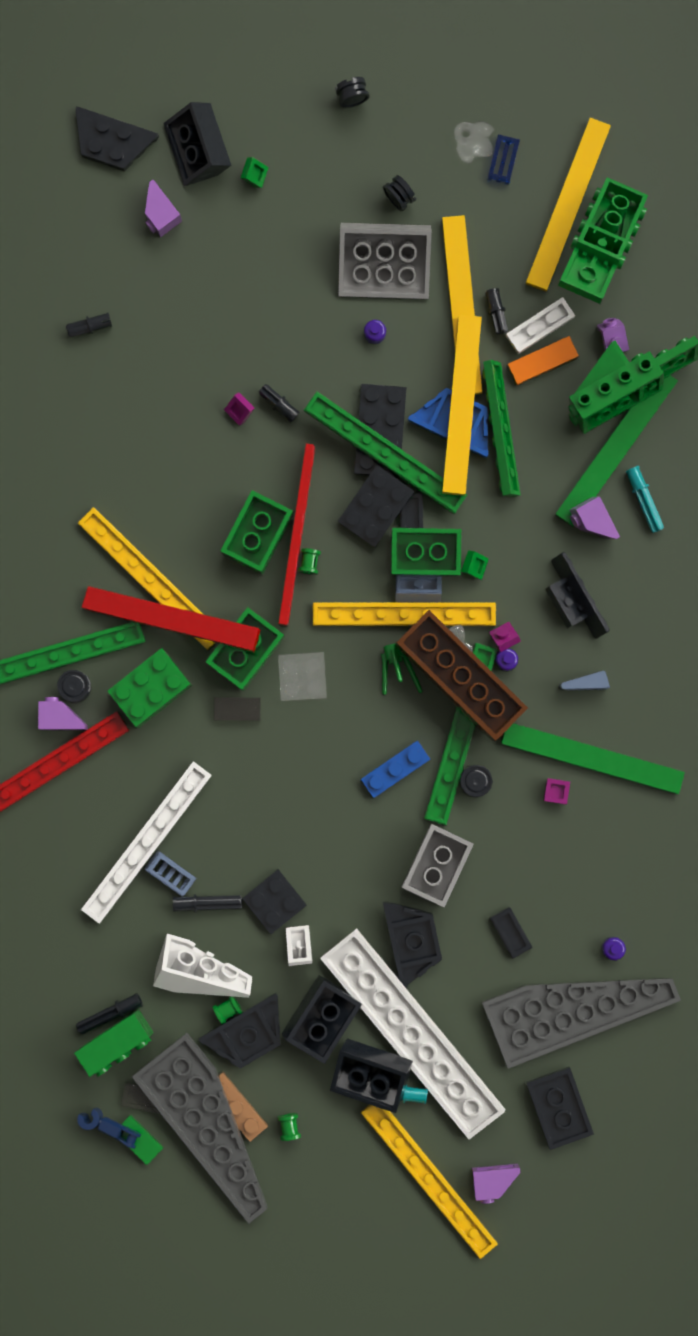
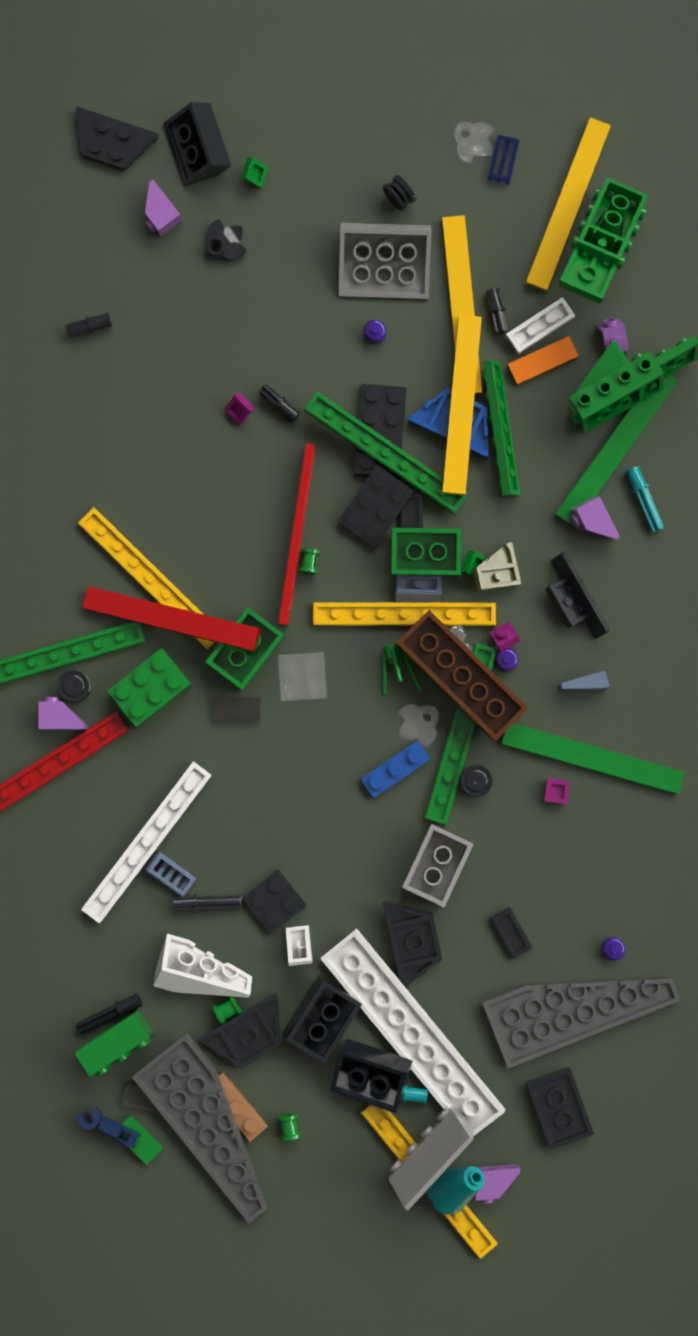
(227, 239): none -> black plate
(257, 532): green brick -> none
(352, 92): black wheel -> none
(417, 726): none -> clear plate
(430, 1156): none -> light grey slope
(455, 1189): none -> teal cone
(498, 570): none -> wing

